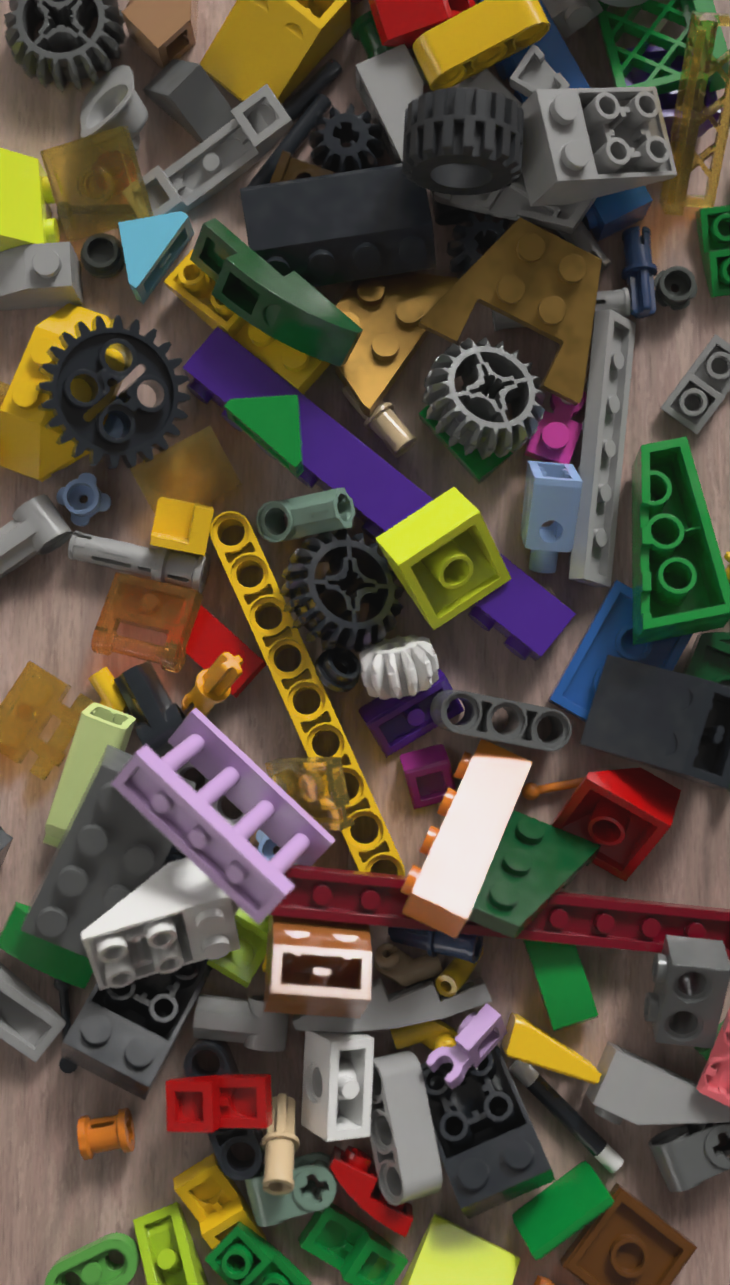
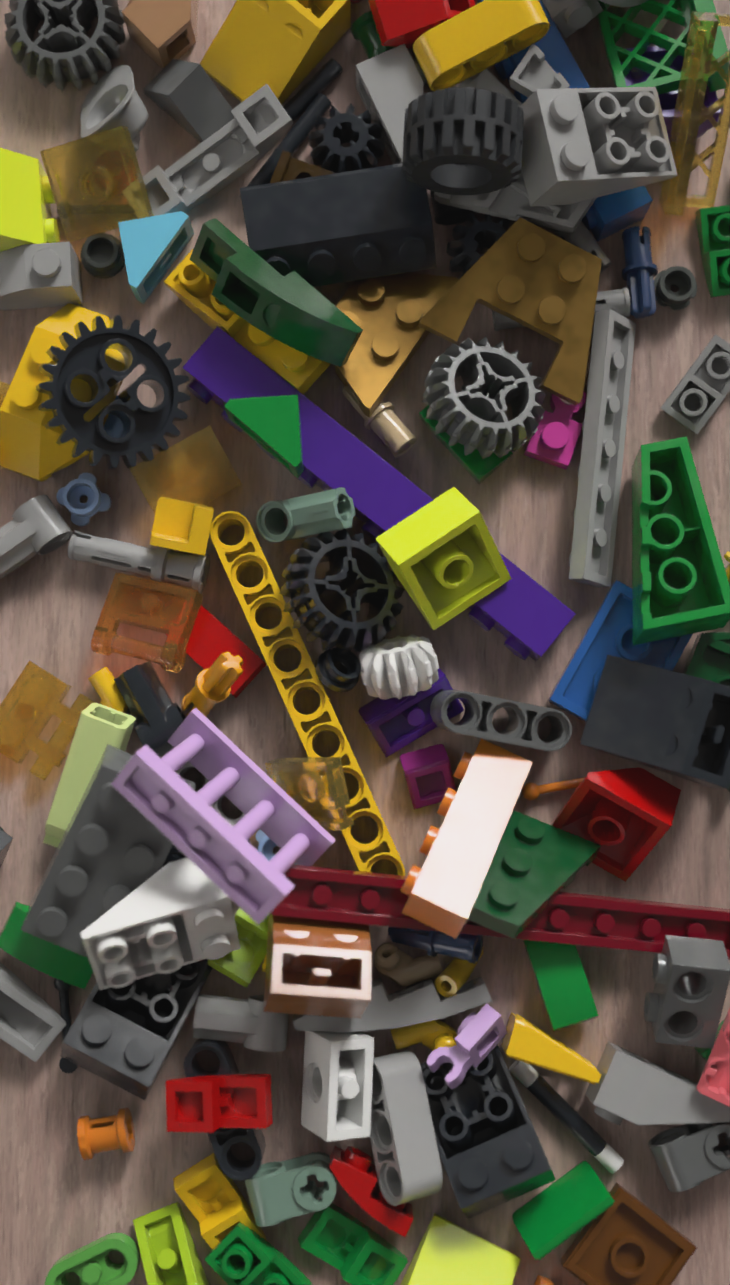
(280, 1146): tan axle -> none
(549, 495): light blue torso -> none

